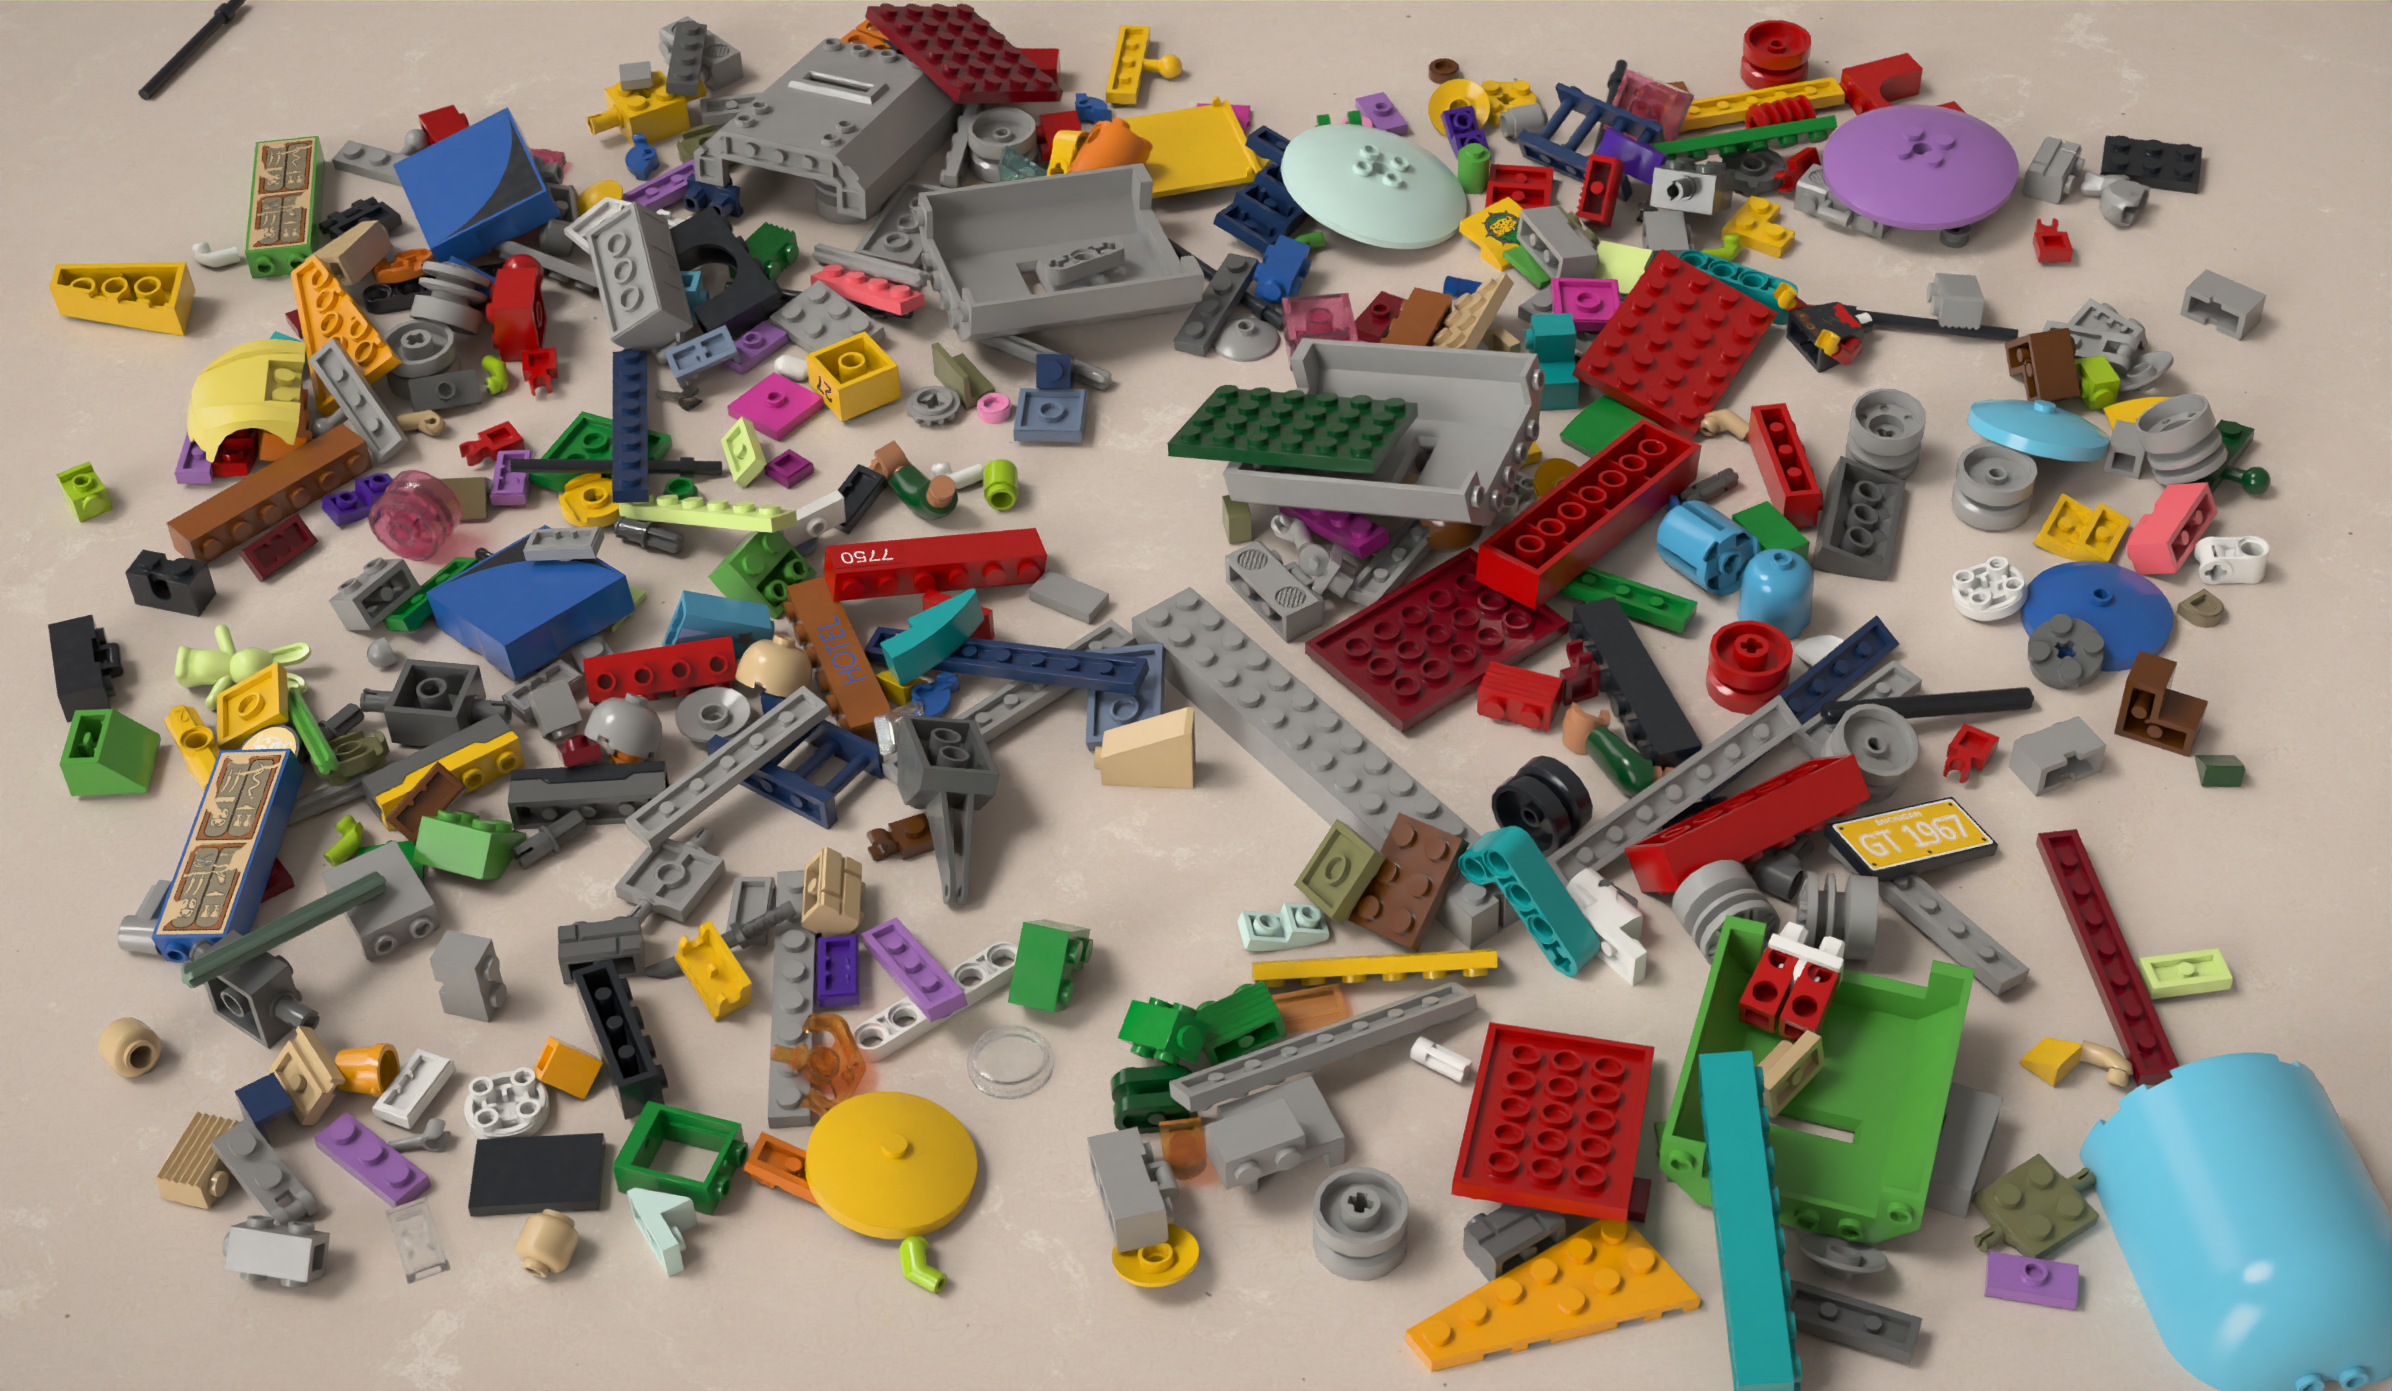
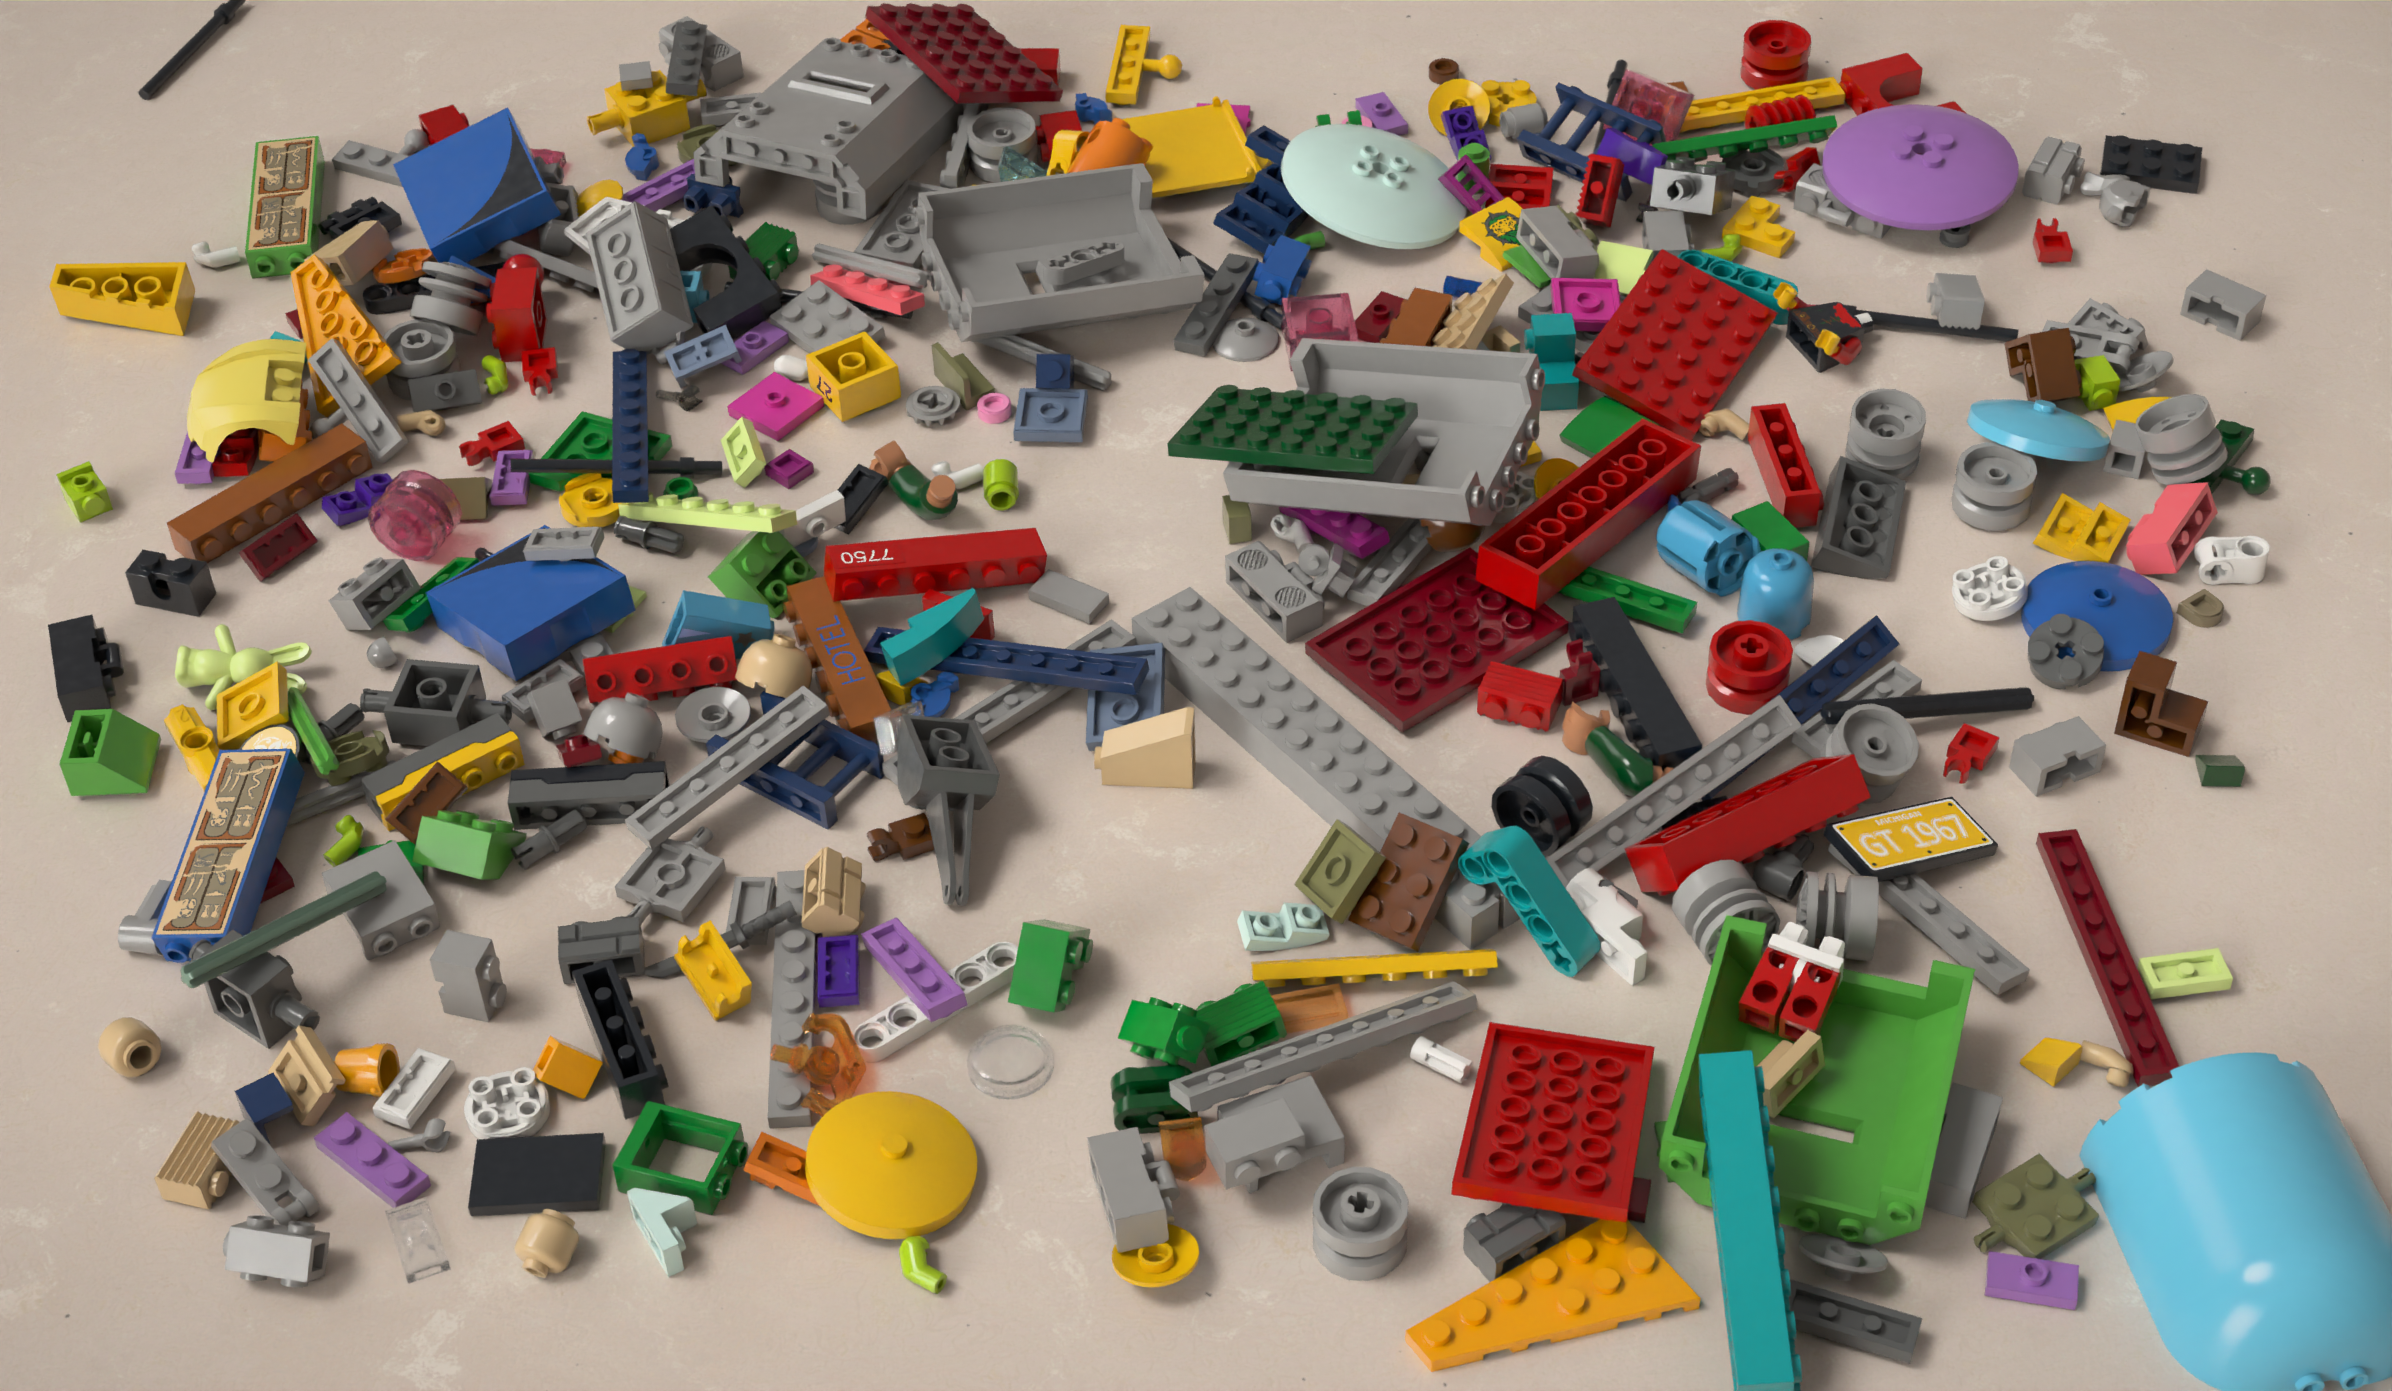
(1472, 173): none -> magenta slope

